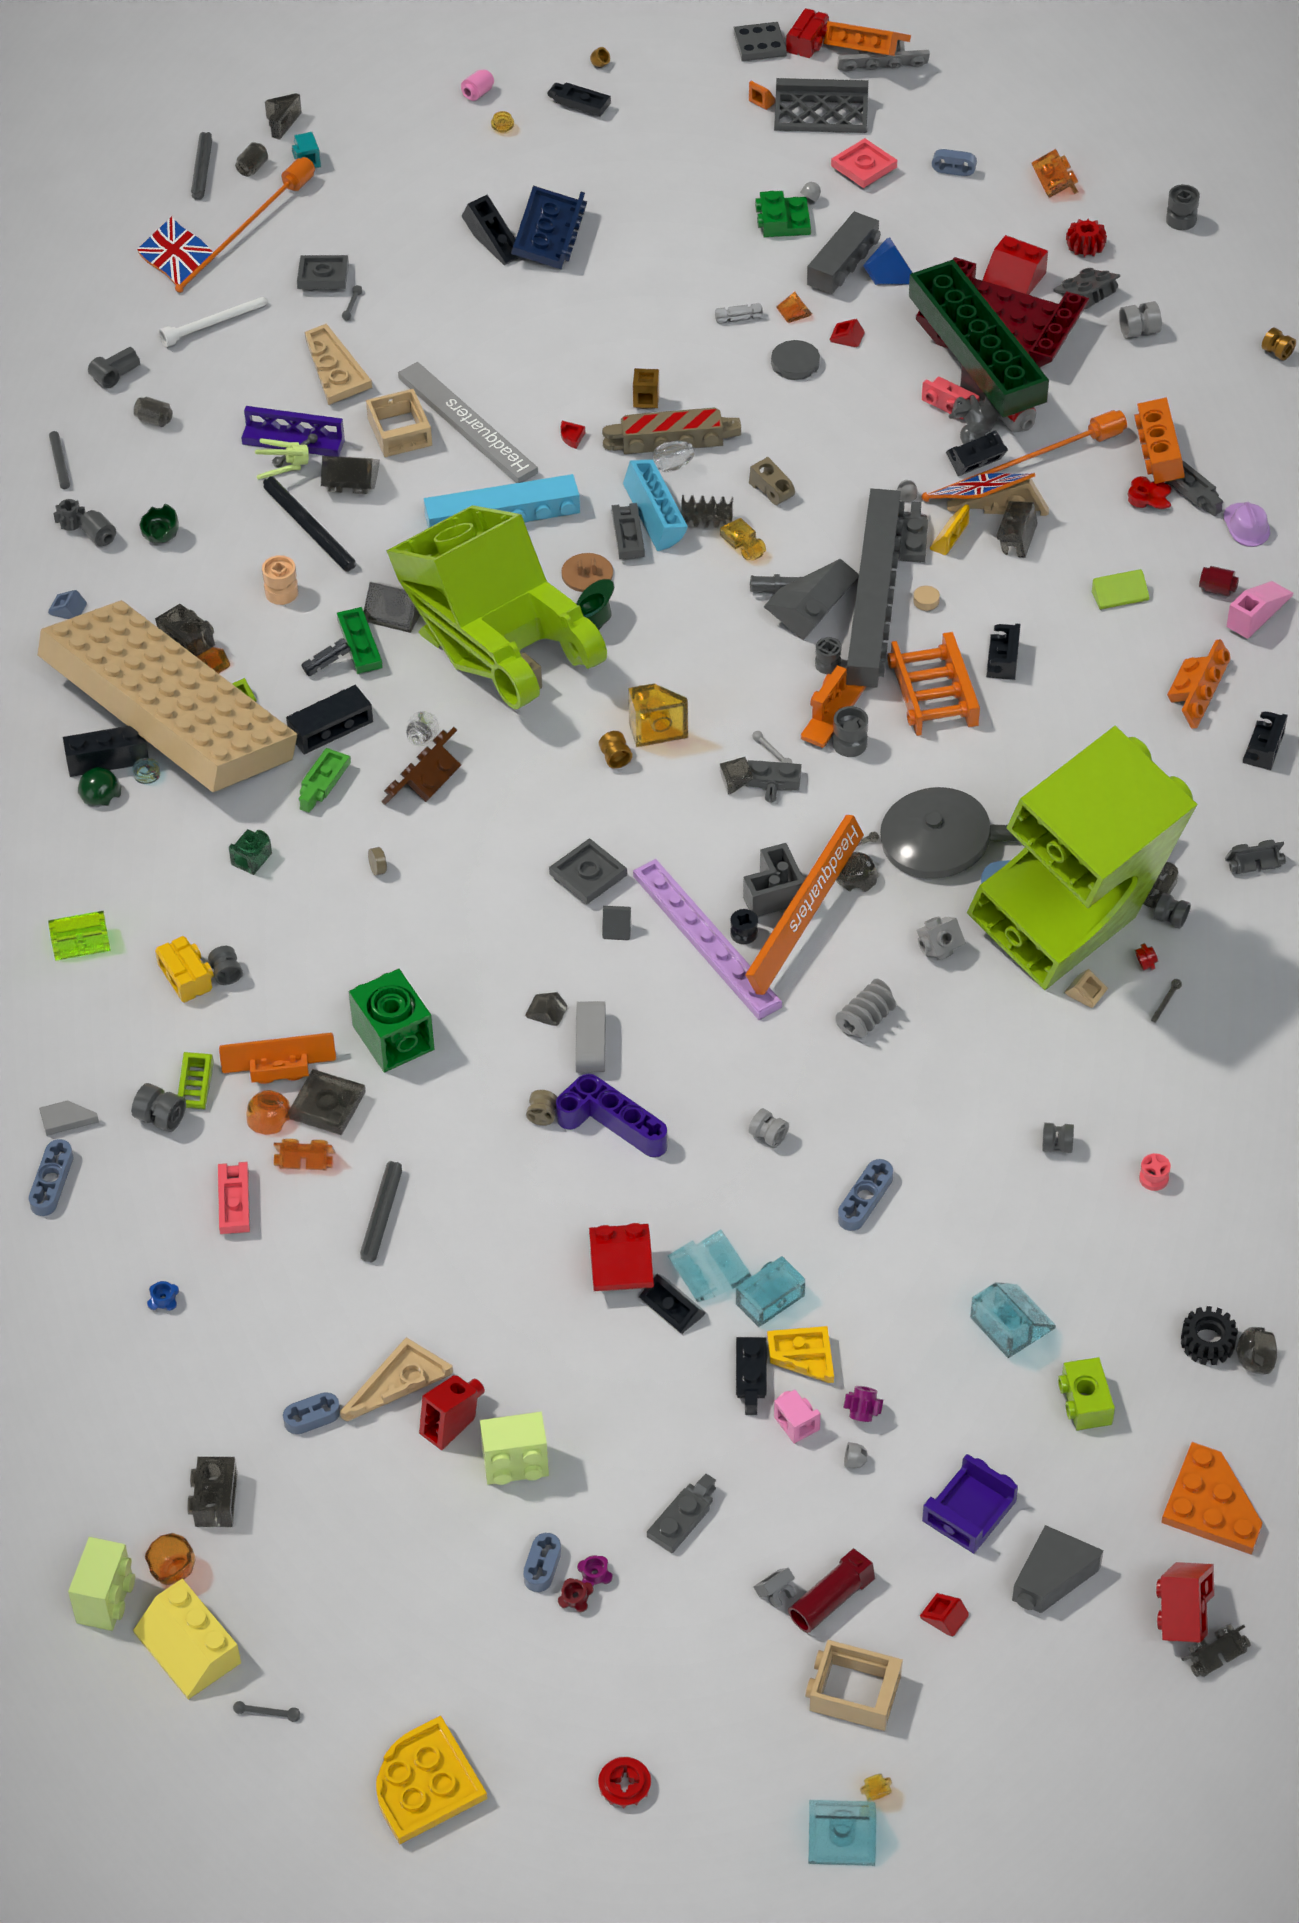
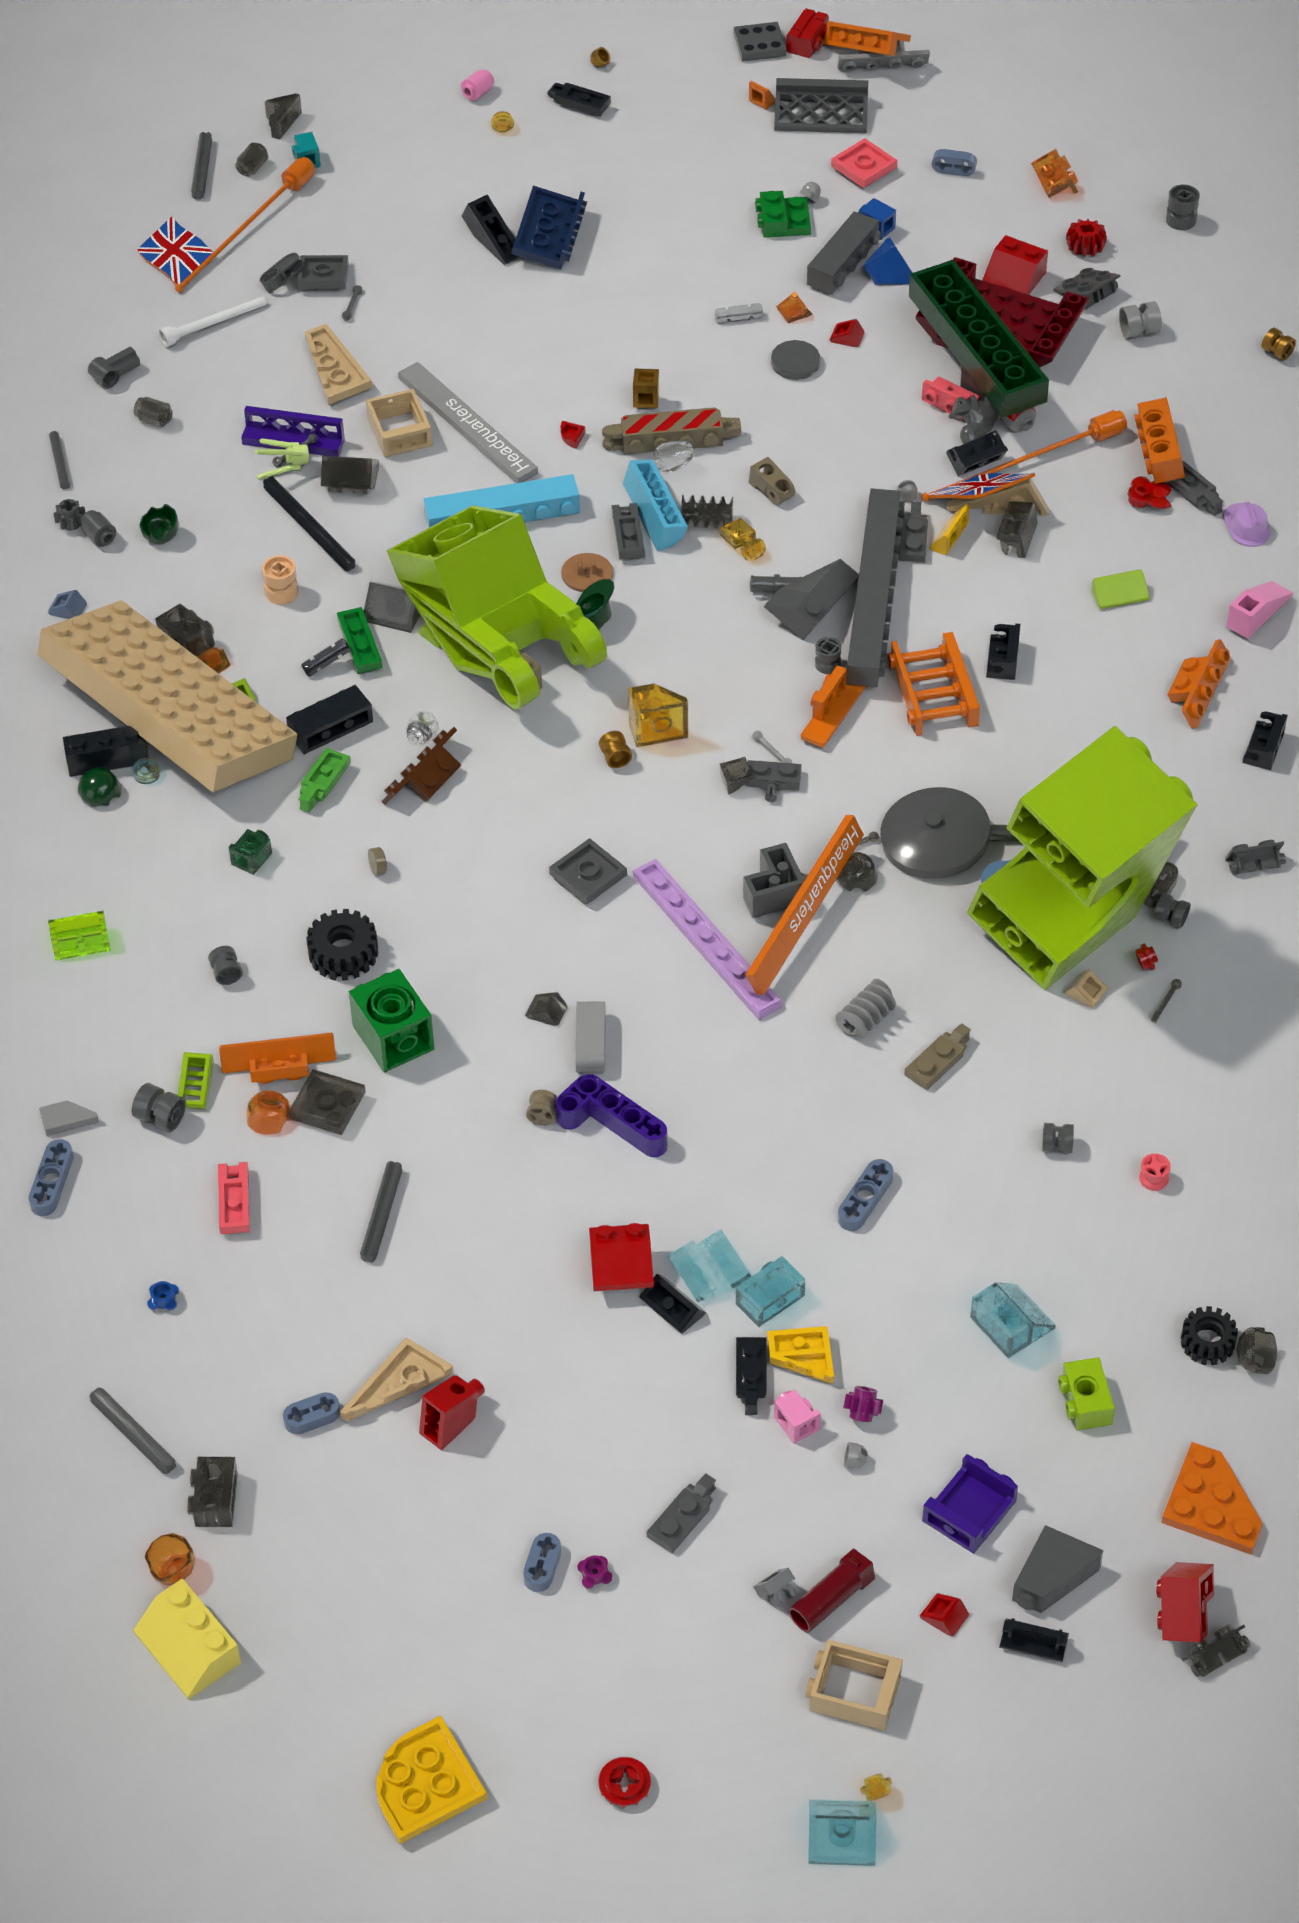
(101, 1584): yellowish green brick -> none
(132, 1430): none -> dark grey axle
(184, 969): yellow brick -> none
(281, 272): none -> dark grey piece
(292, 1714): dark grey hinge -> none
(315, 1154): clear orange hinge -> none
(346, 959): none -> black tyre
(514, 1448): yellowish green brick -> none
(573, 1586): dark red plate -> none
(616, 922): dark grey slope -> none
(748, 931): black wheel -> none
(768, 1127): light grey wheel -> none
(850, 731): dark grey wheel -> none
(881, 212): none -> blue brick
(926, 598): tan tile -> none
(938, 1057): none -> dark tan hinge
(940, 937): light grey brick -> none
(1034, 1640): none -> black hinge
(1218, 580): dark red brick -> none

